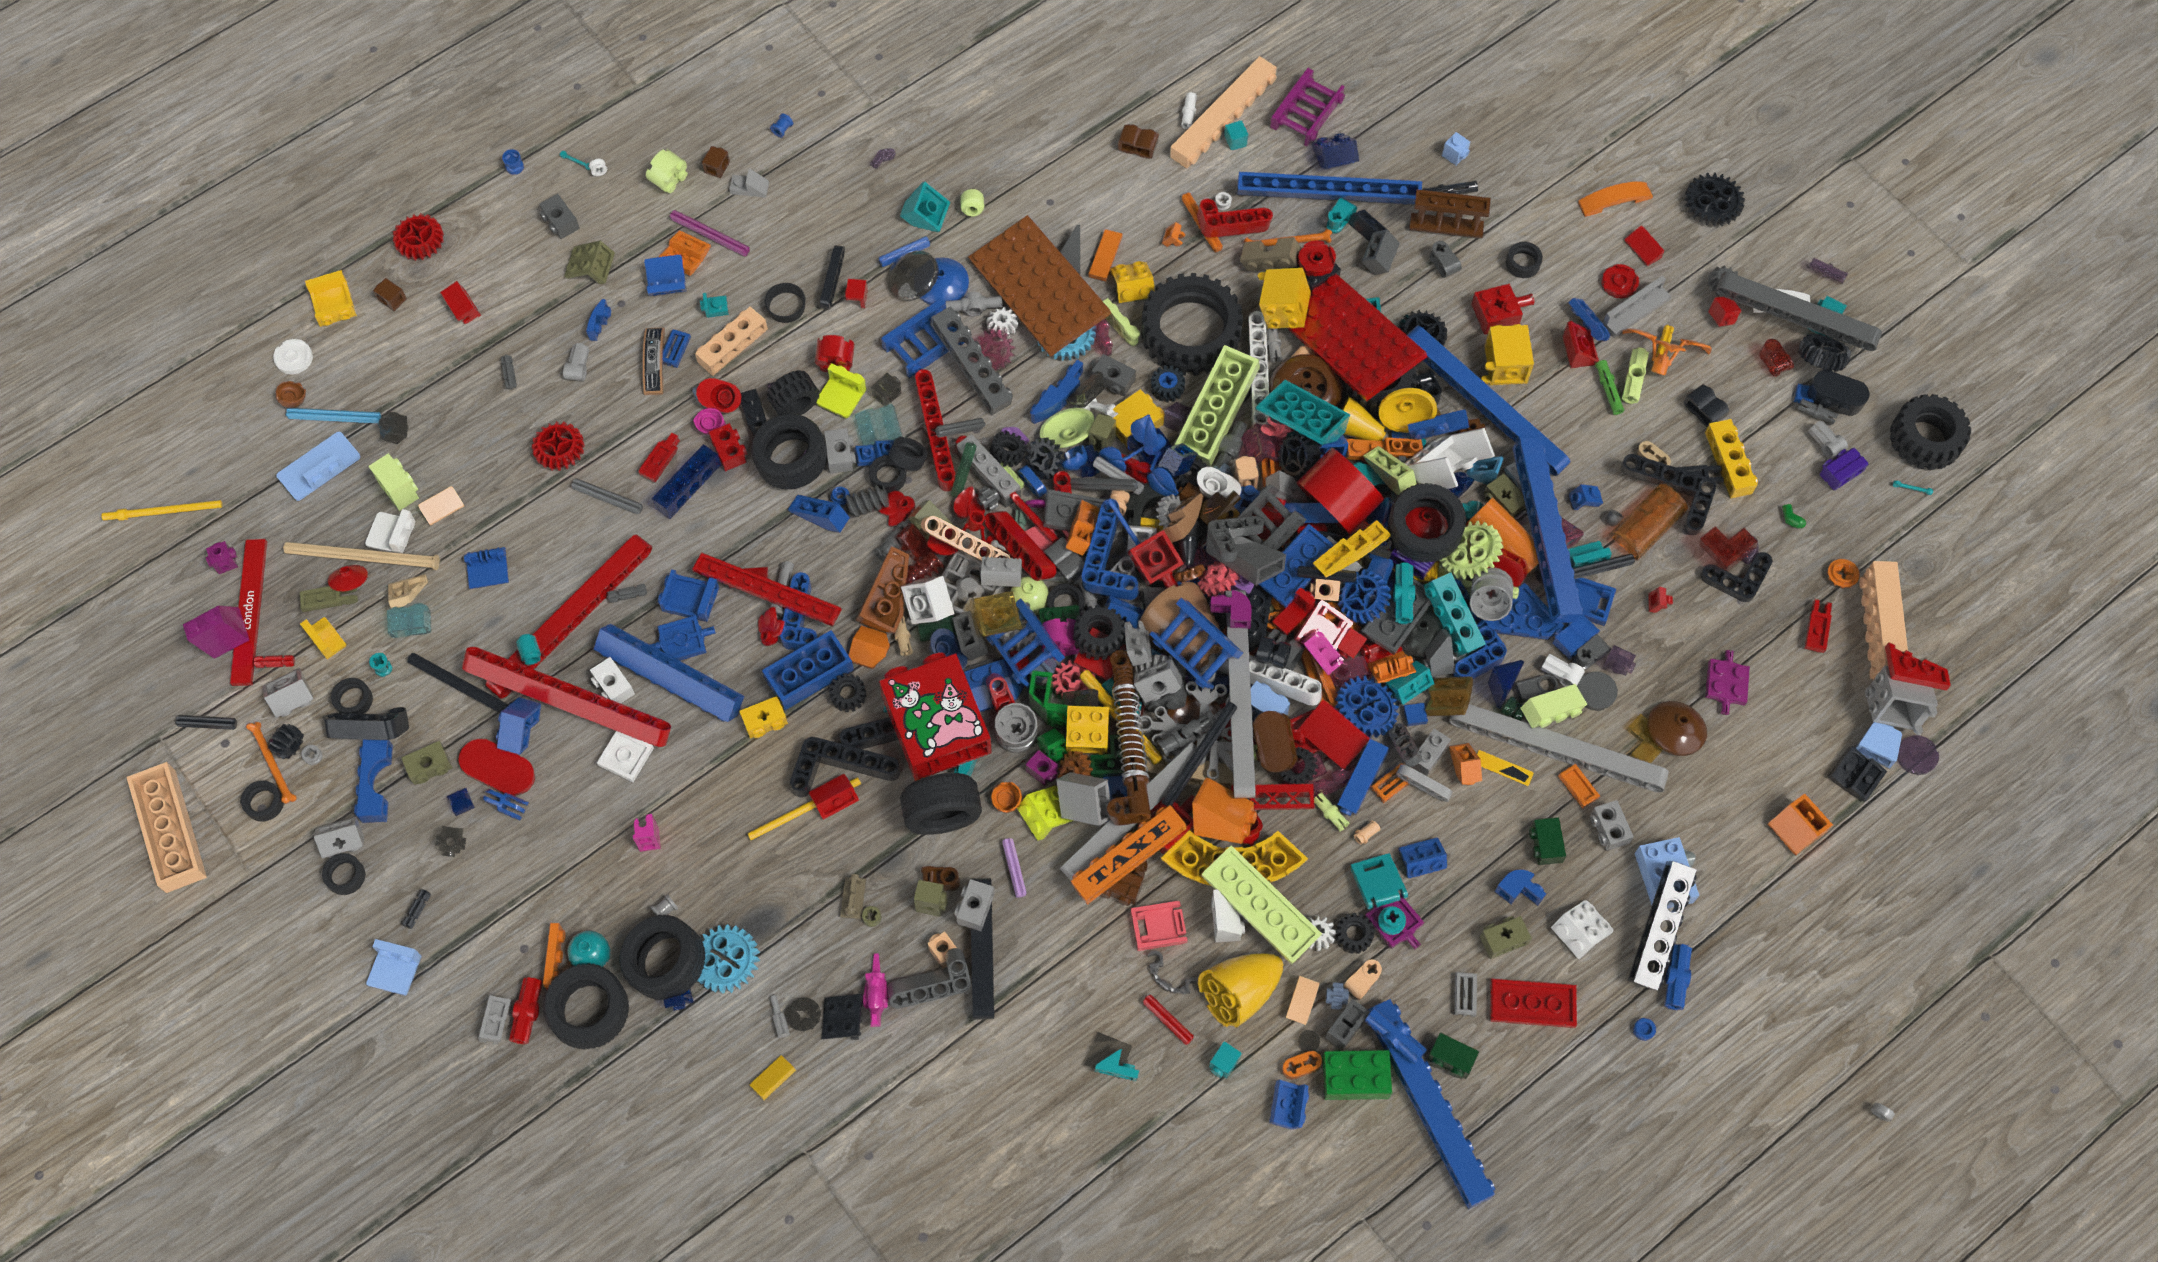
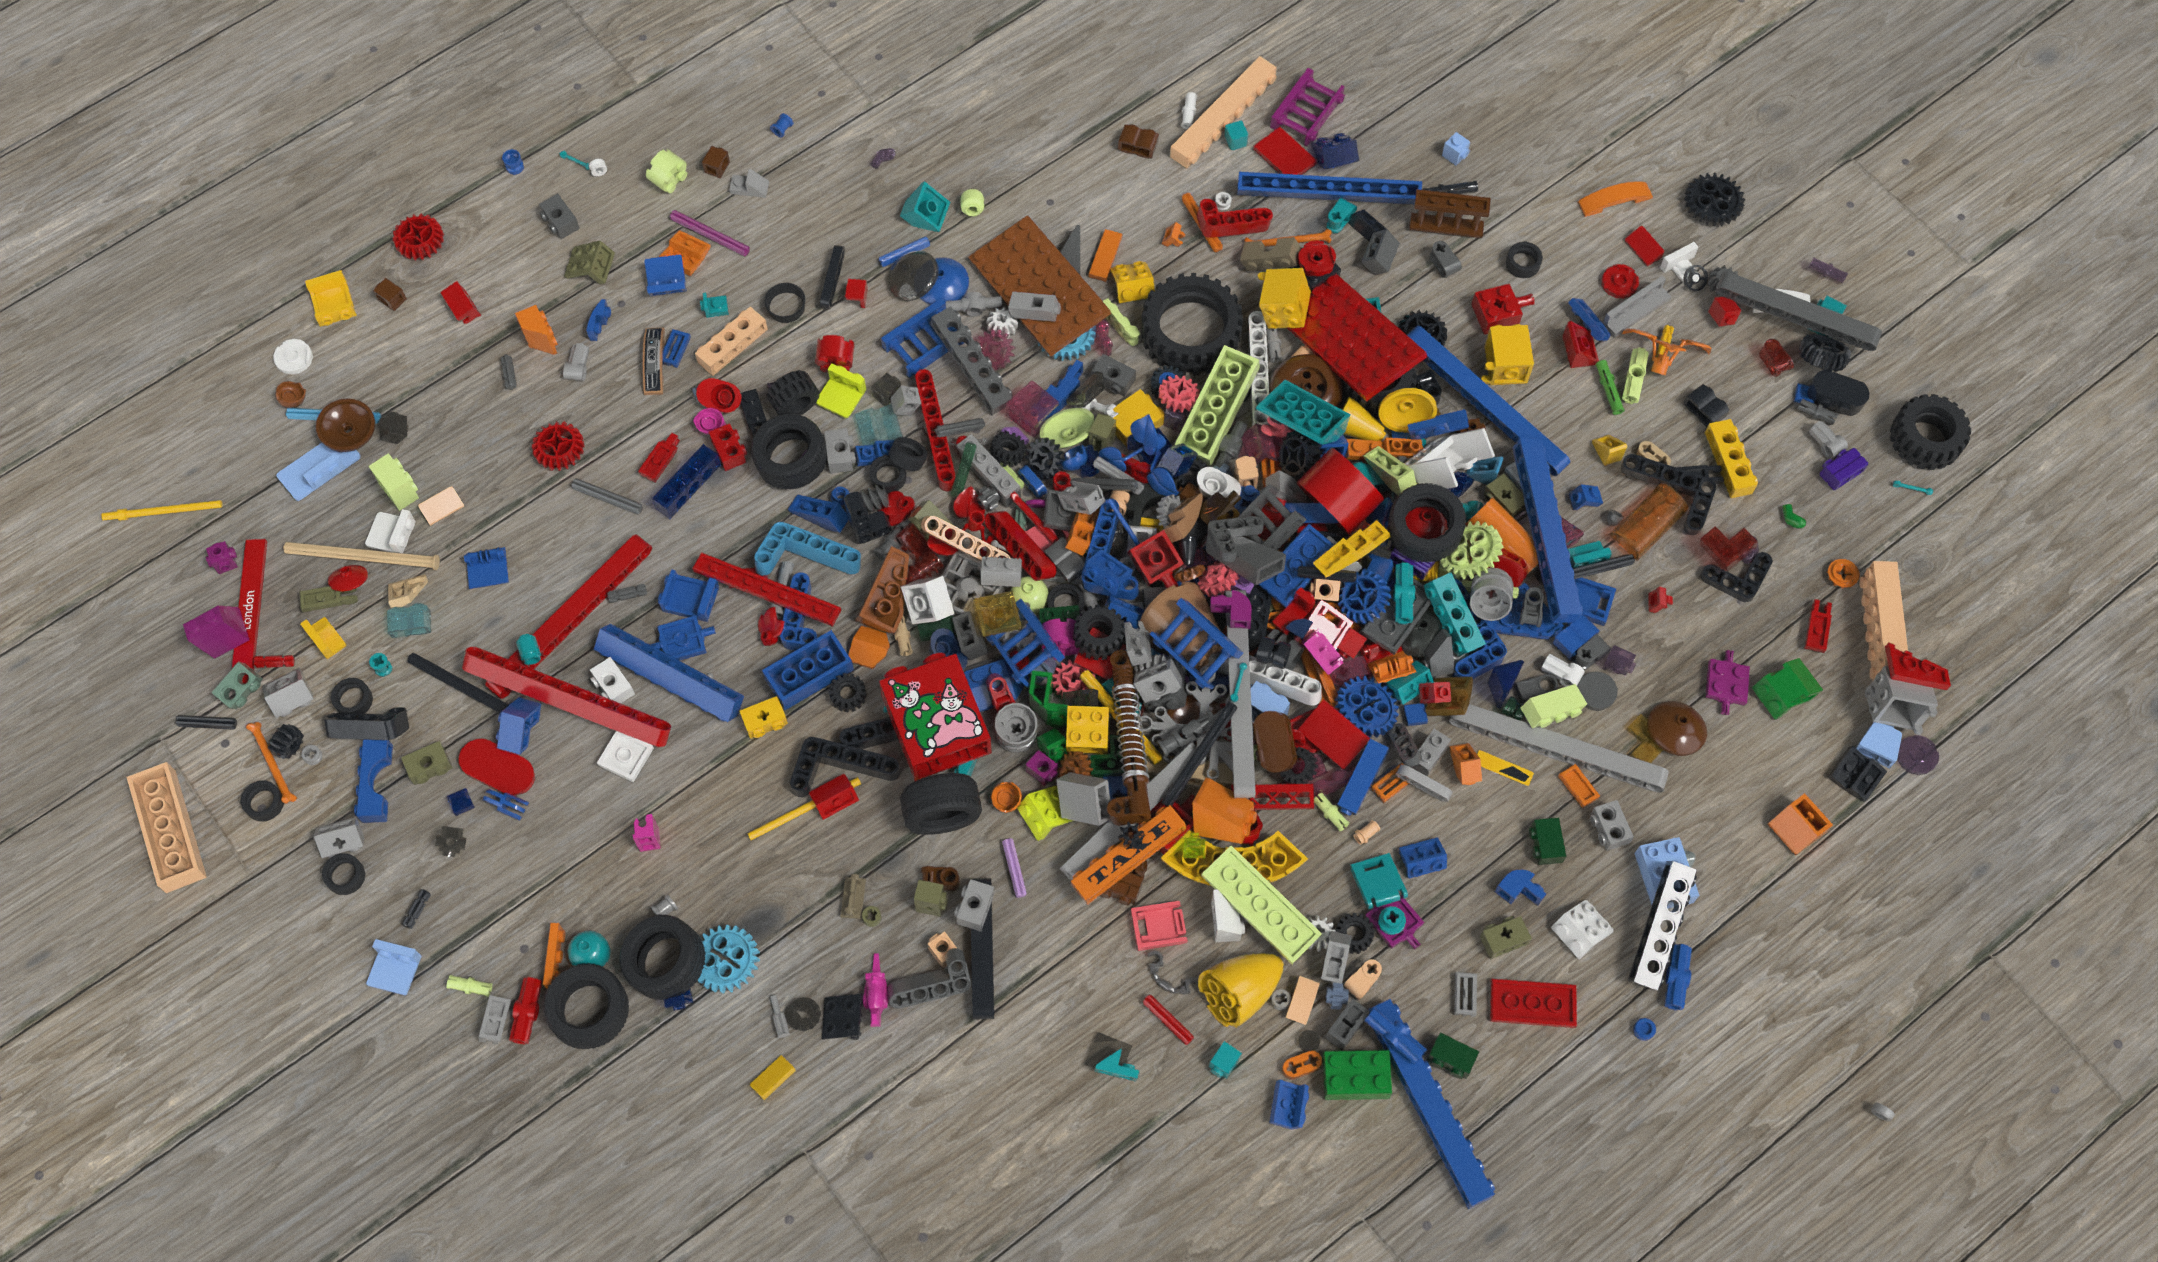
(234, 681): none -> sand green brick
(340, 417): none -> reddish brown dish
(469, 985): none -> yellowish green pin
(537, 330): none -> orange slope
(806, 544): none -> dark azure beam
(864, 525): none -> black beam
(905, 400): none -> light grey brick
(1030, 407): none -> clear pink bracket
(1034, 306): none -> light grey brick
(1082, 497): none -> light grey hinge
(1107, 571): none -> blue bracket
(1131, 842): none -> black gear
(1170, 395): none -> coral gear
(1194, 846): none -> clear neon green tile
(1234, 697): none -> teal hinge
(1278, 993): none -> light grey bush
(1284, 153): none -> red tile
(1299, 627): none -> dark blue tile
(1336, 957): none -> light grey brick
(1435, 692): none -> red bracket
(1532, 611): none -> dark grey piece
(1609, 449): none -> yellow slope
(1683, 268): none -> white piece
(1787, 688): none -> green piece

